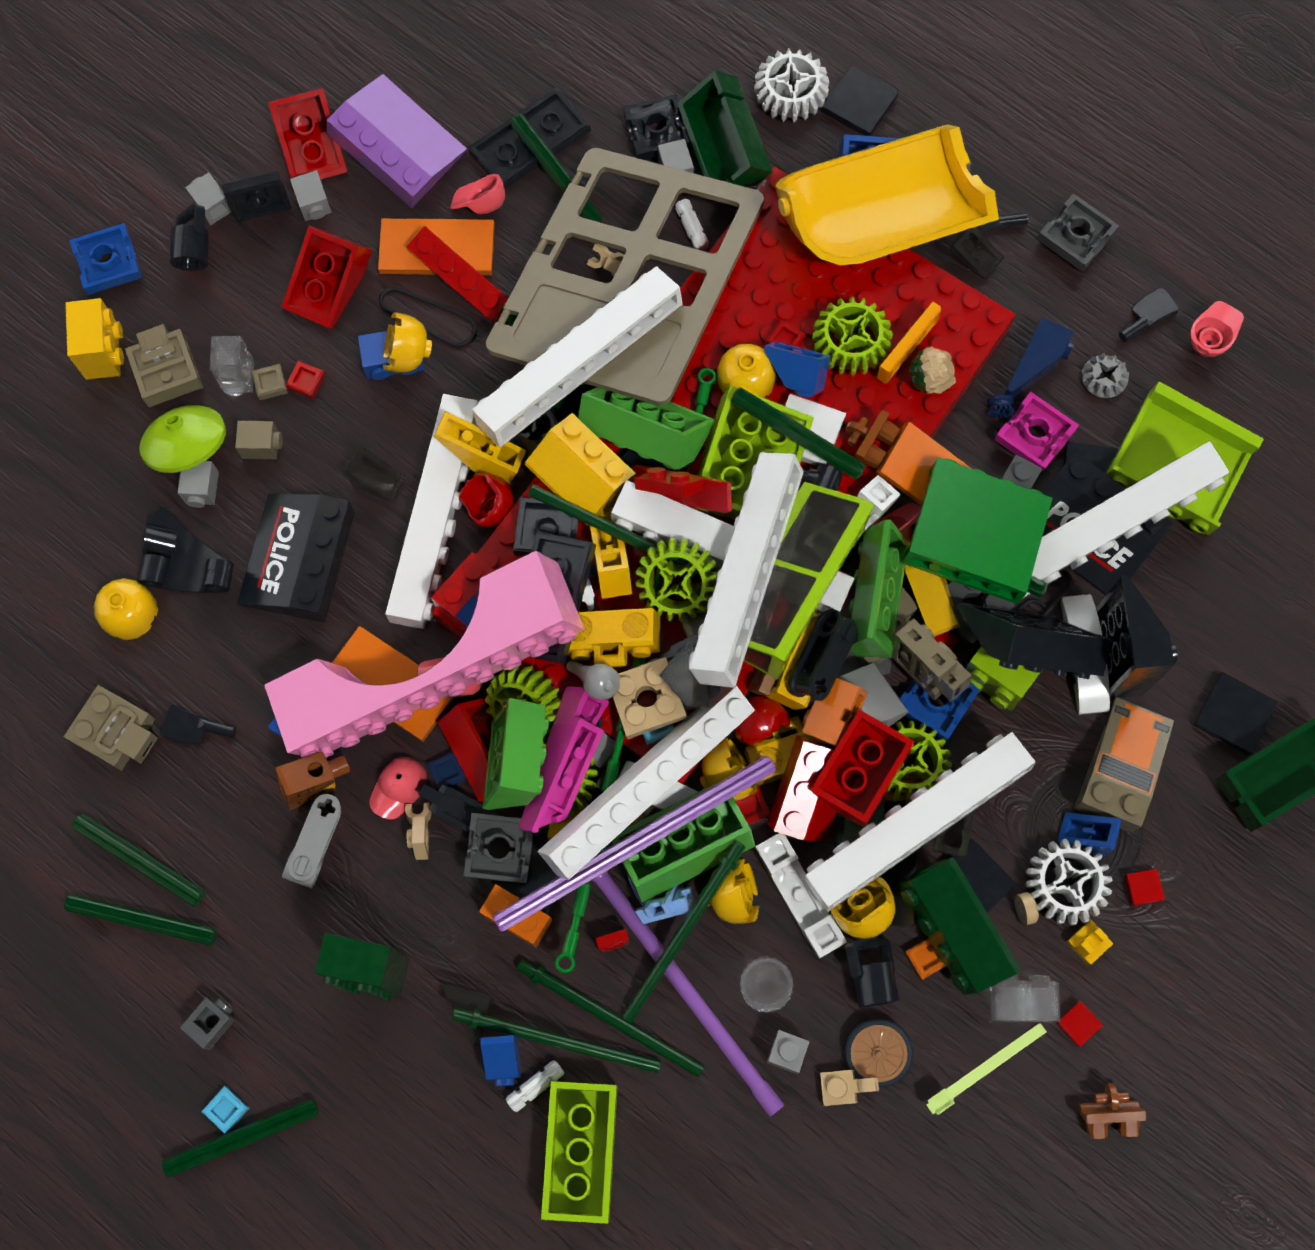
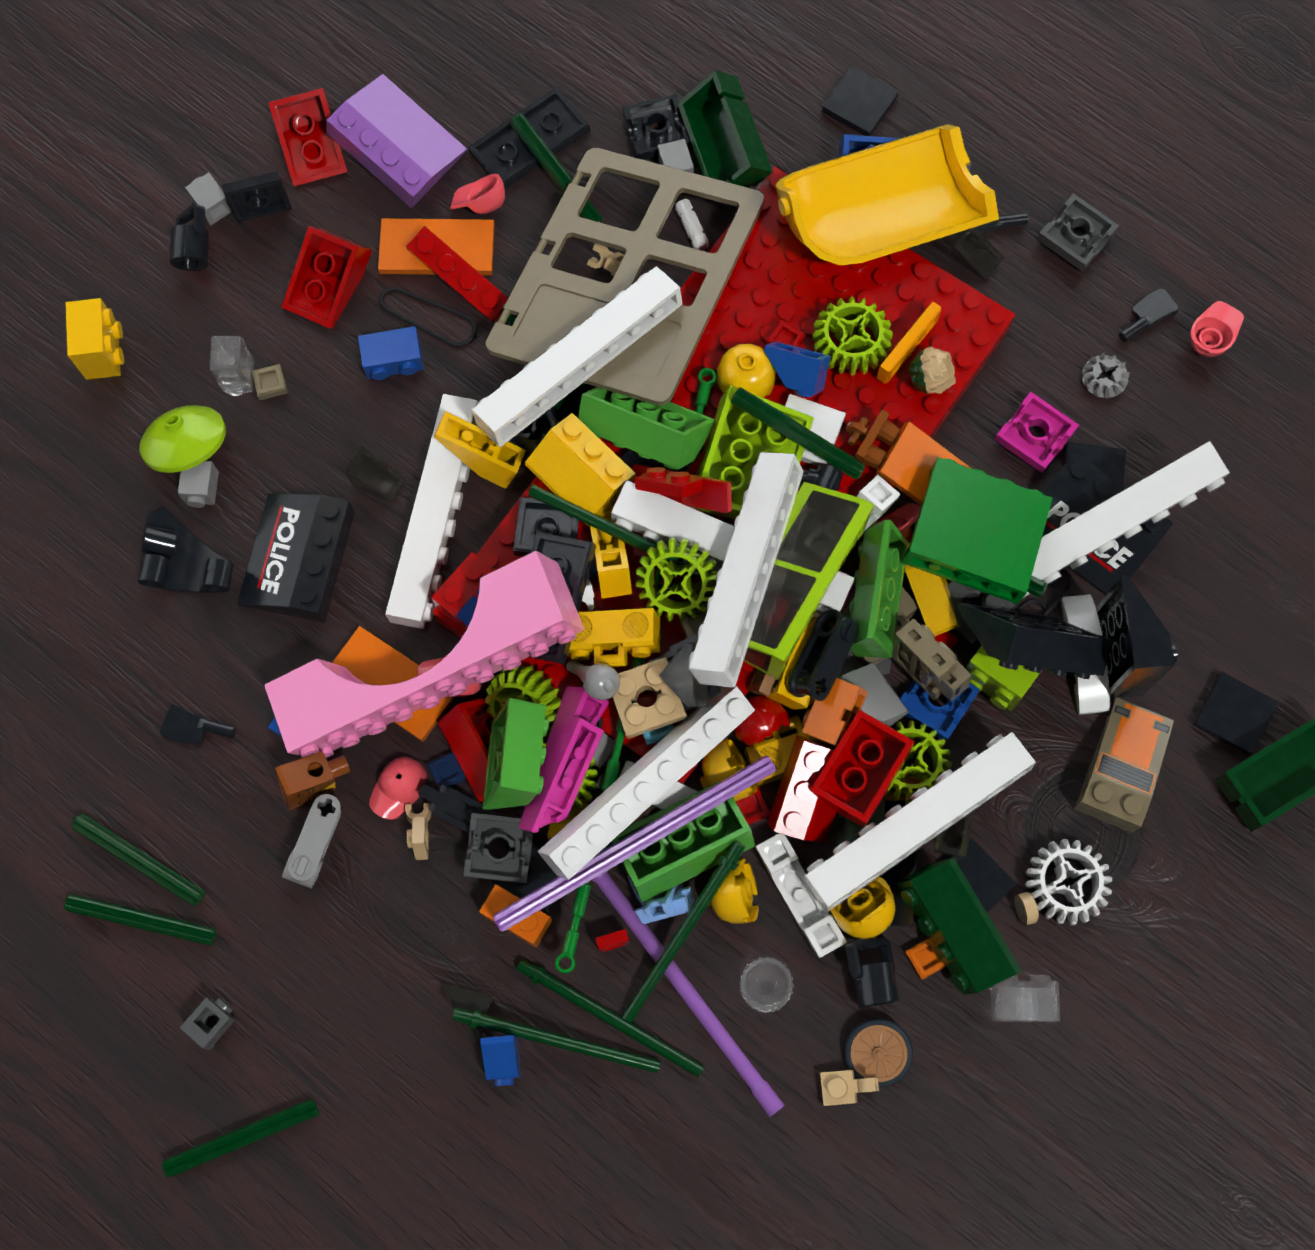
(112, 729): dark tan piece -> none
(115, 271): blue brick -> none
(125, 608): yellow cylinder -> none
(163, 365): dark tan piece -> none
(225, 1109): medium azure tile -> none
(258, 440): dark tan brick -> none
(305, 379): red tile -> none
(311, 196): light grey brick -> none
(361, 967): dark green piece -> none
(405, 344): yellow cylinder -> none
(487, 499): red hair -> none
(534, 1086): white axle -> none
(579, 1152): lime brick -> none
(788, 1052): light grey brick -> none
(805, 76): white gear -> none
(944, 1098): yellowish green piece -> none
(1000, 406): dark blue bush -> none
(1022, 472): dark grey brick -> none
(1042, 355): dark blue slope -> none
(1079, 1024): red tile -> none
(1089, 942): yellow tile -> none
(1091, 831): blue slope -> none
(1112, 1108): dark orange hips -> none
(1144, 887): red tile -> none
(1170, 428): lime panel -> none

